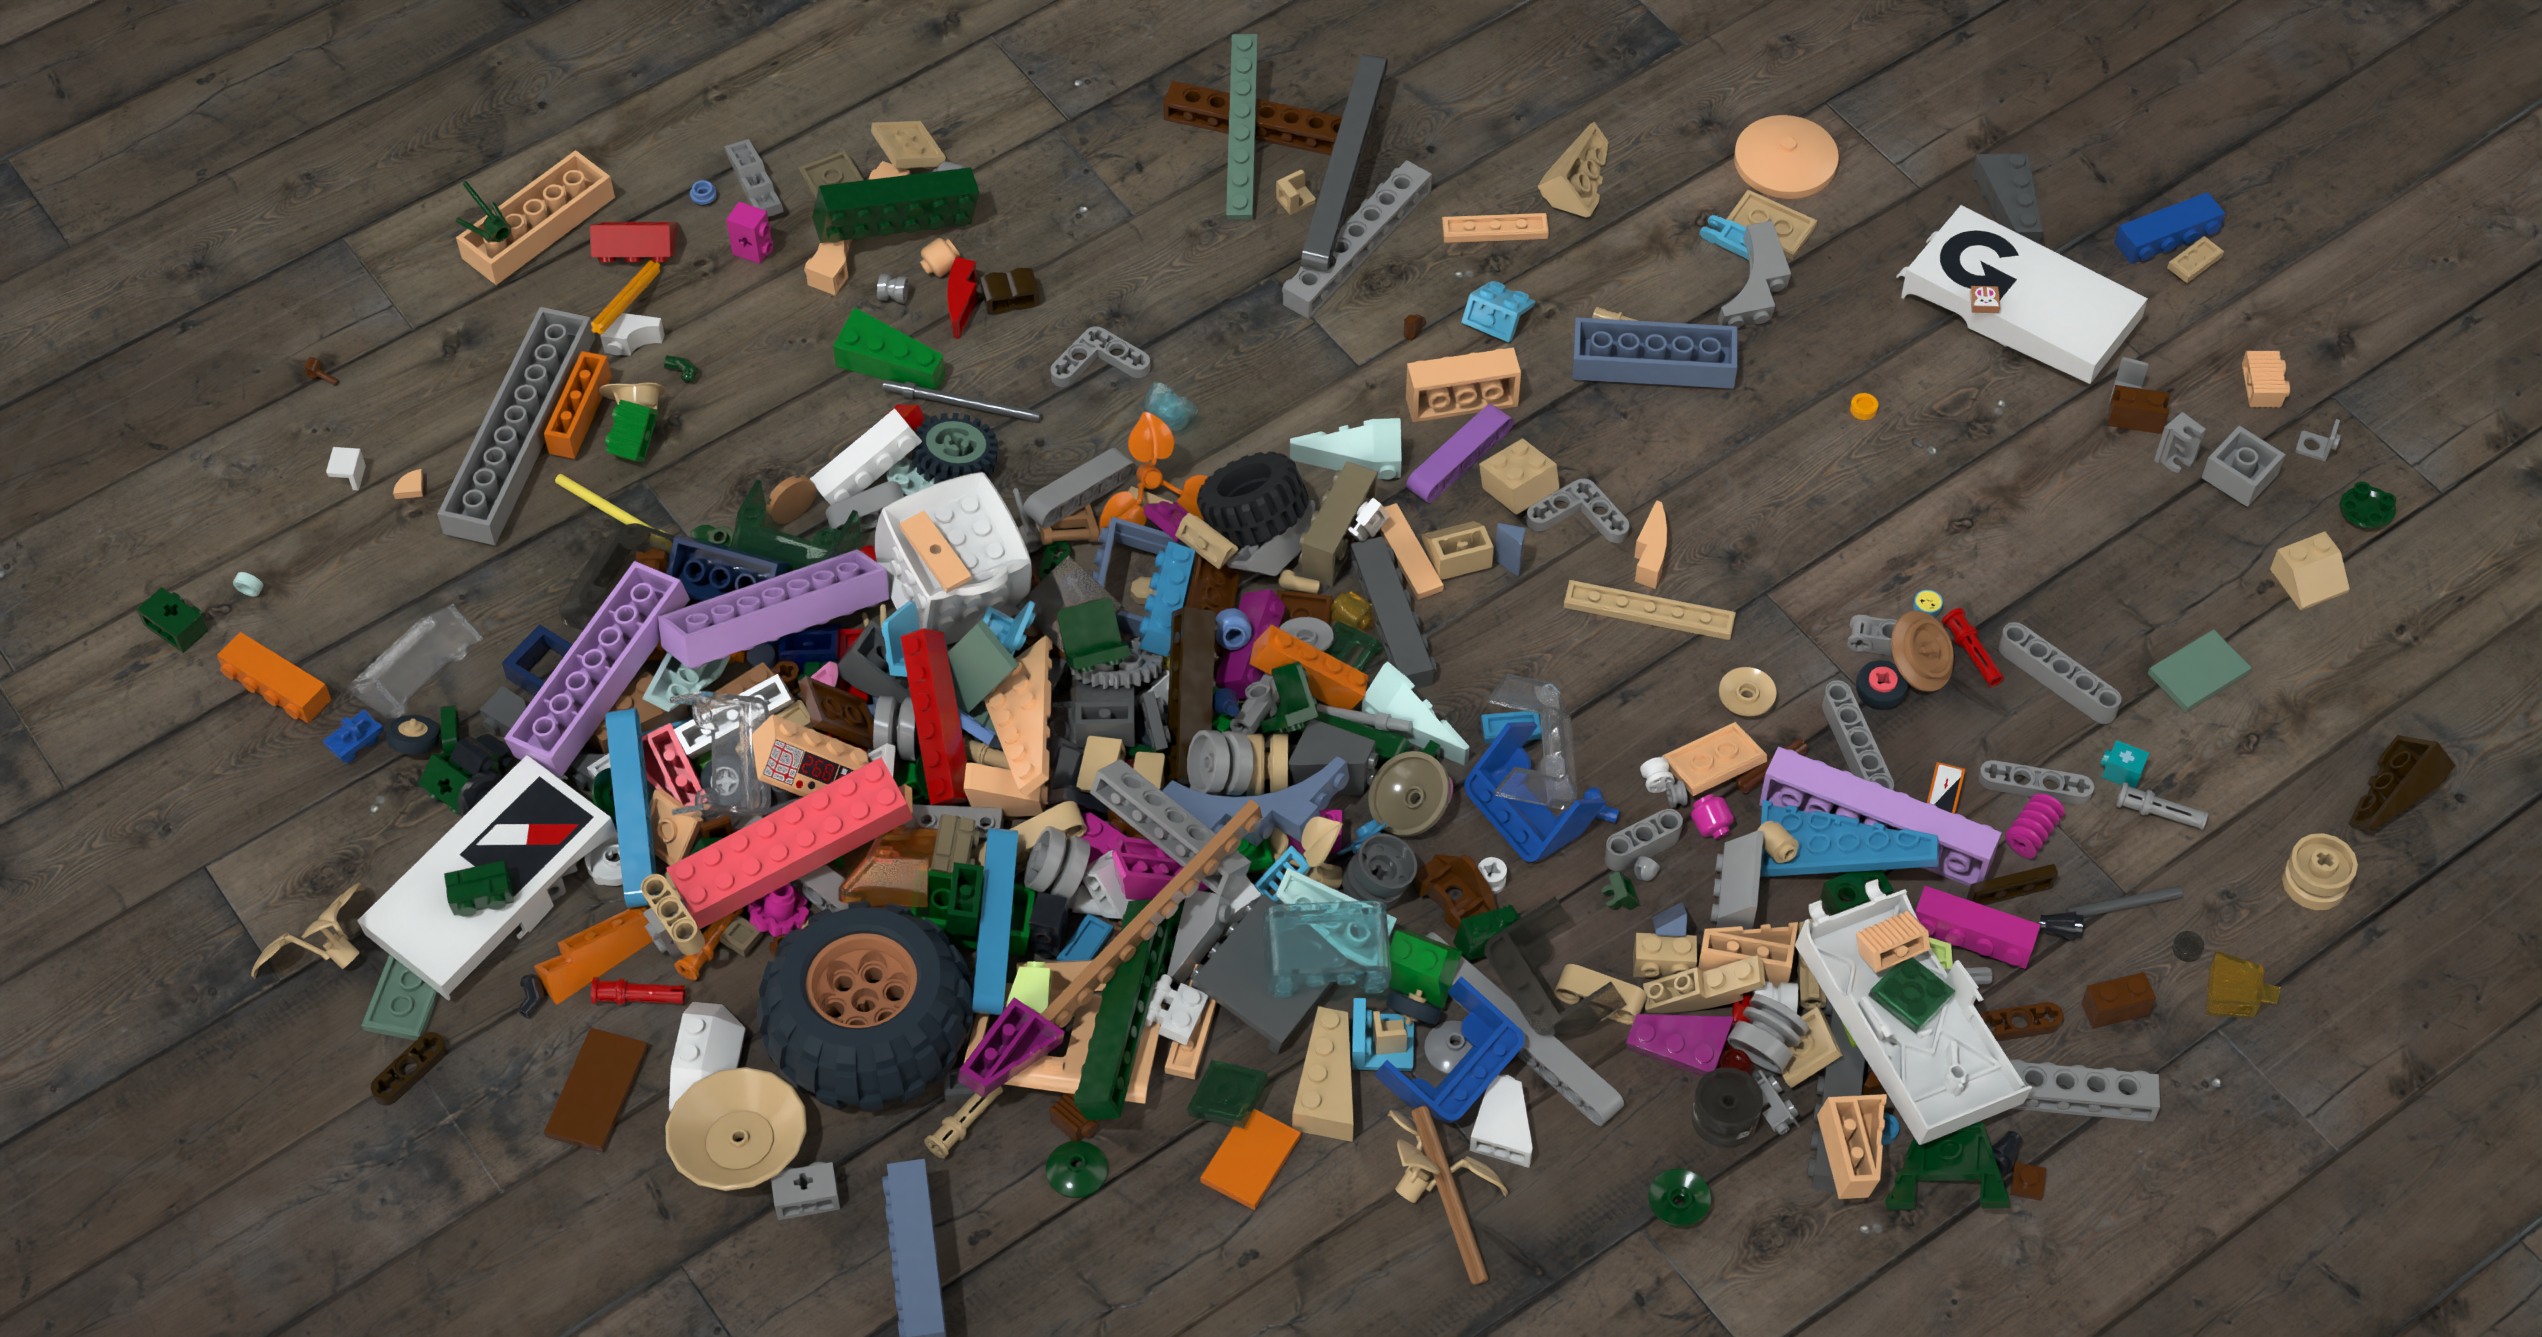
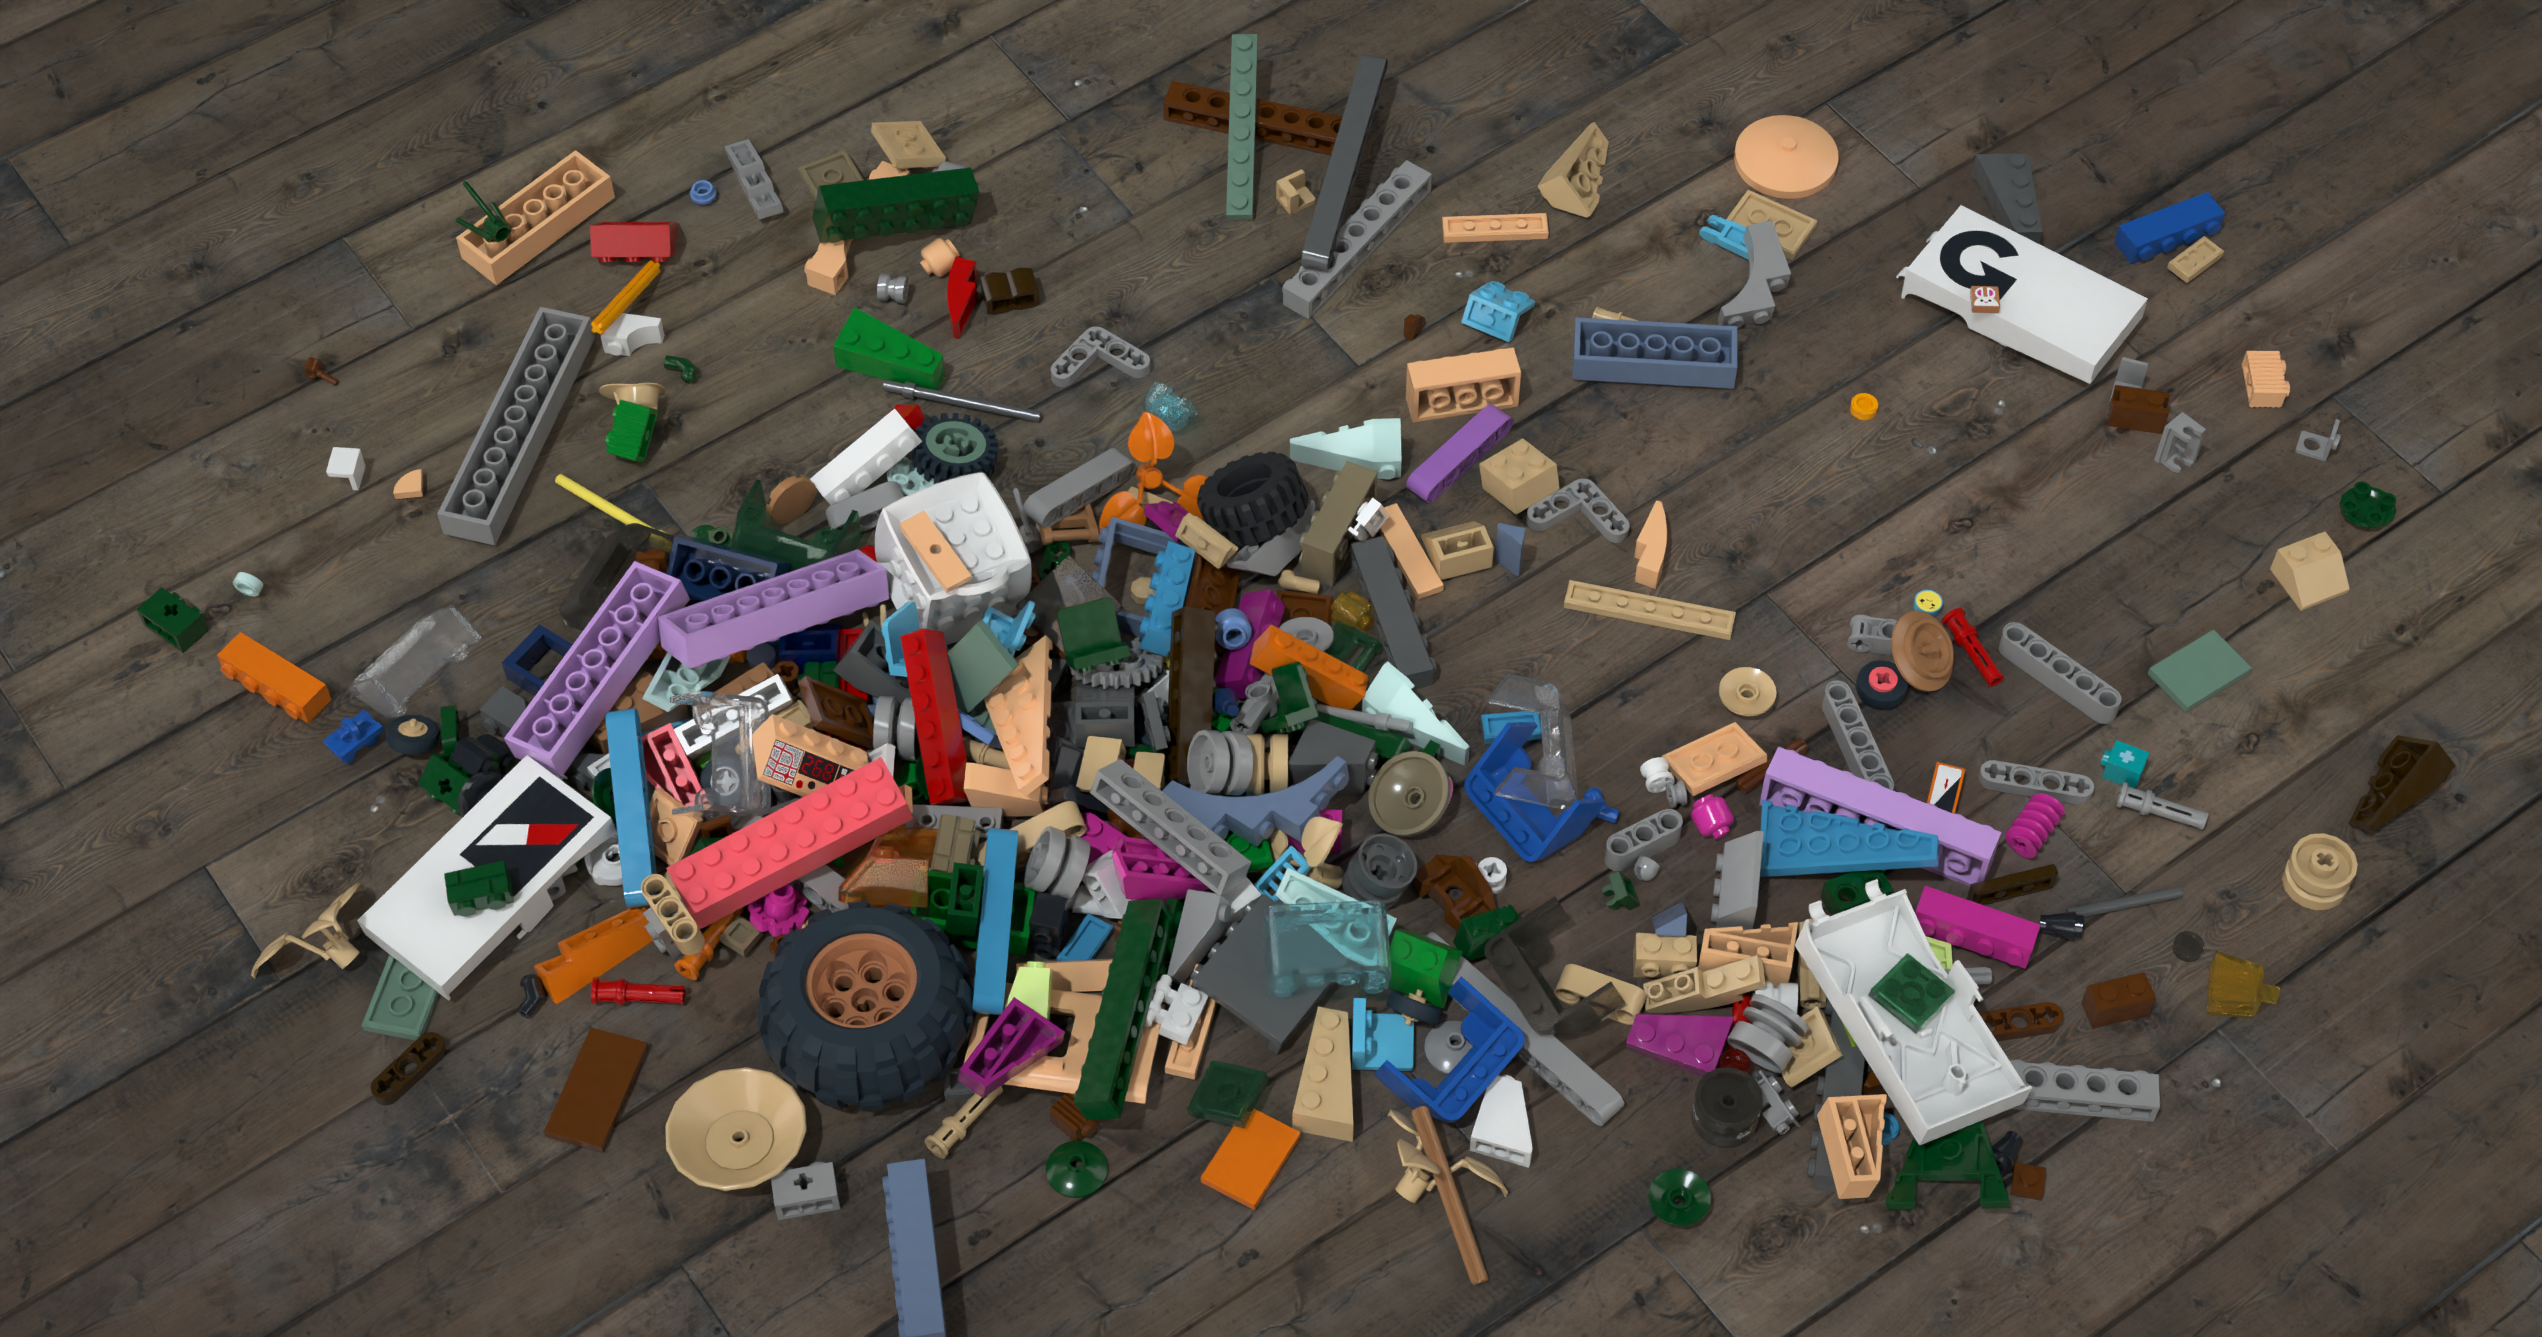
(577, 405): orange brick -> none
(706, 1043): white wedge -> none
(749, 232): dark pink brick -> none
(827, 674): bright pink tile -> none
(1146, 922): medium nougat plate -> none
(1363, 833): dark azure plate -> none
(1388, 1035): tan panel -> none
(1778, 842): tan brick -> none
(1892, 941): light nougat brick -> none
(2243, 466): light grey brick -> none

